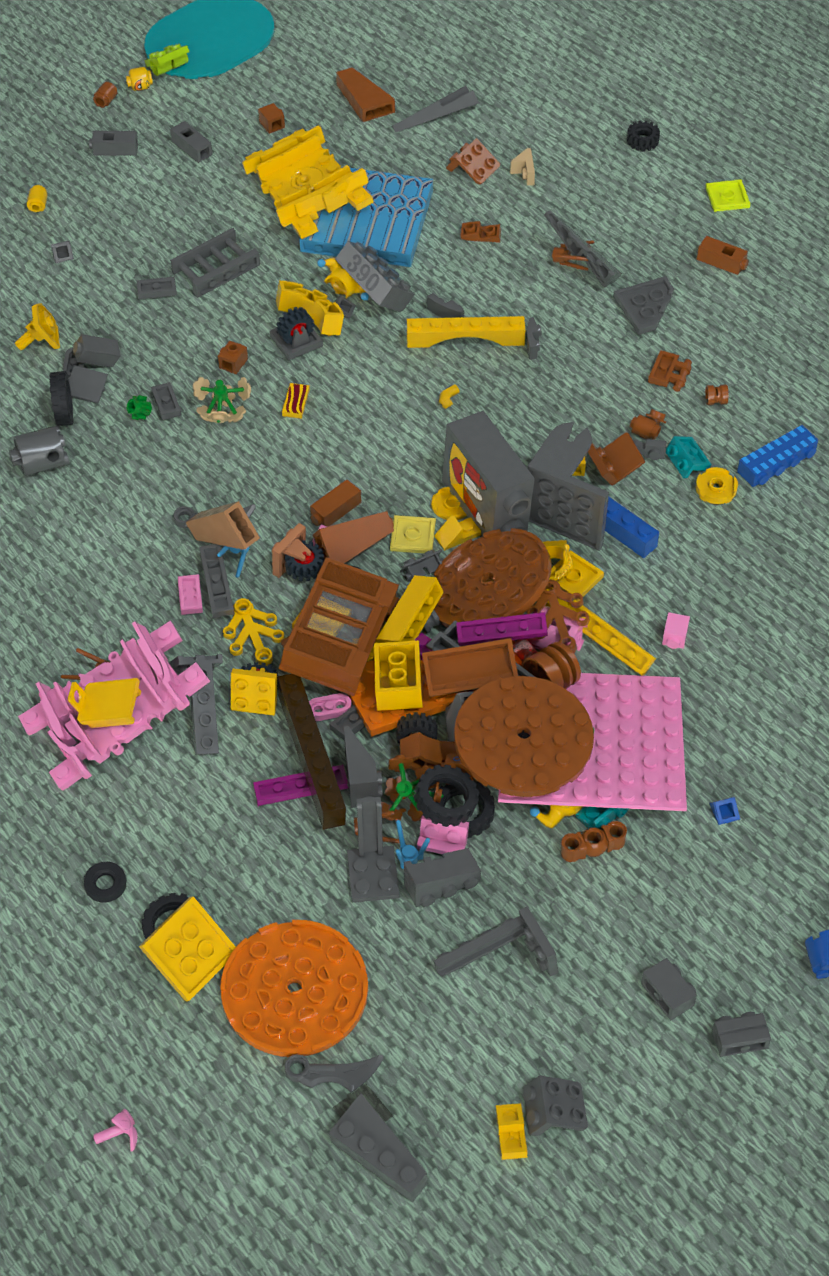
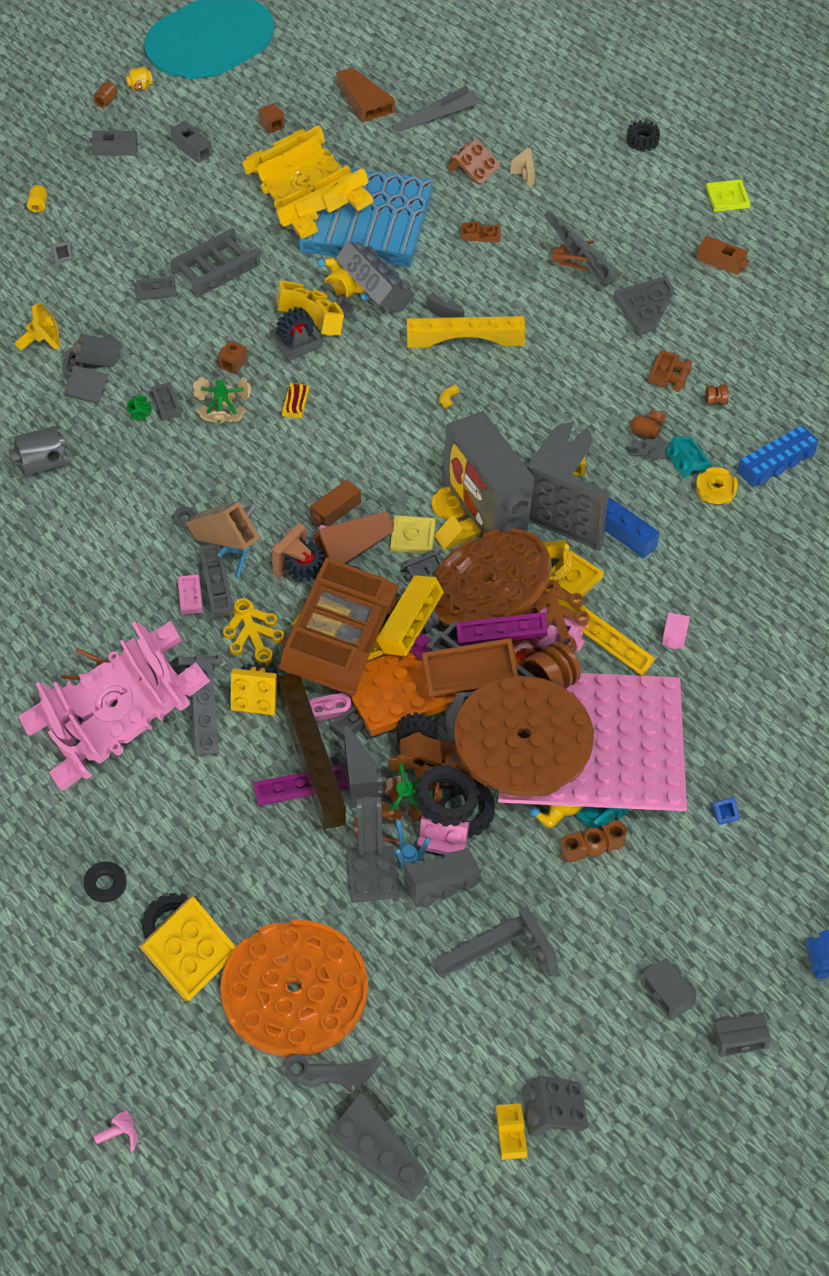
(61, 398): black tyre -> none
(106, 702): yellow piece -> none
(168, 59): lime plate -> none
(398, 675): yellow brick -> none
(532, 341): dark grey slope -> none
(617, 458): dark orange bracket -> none

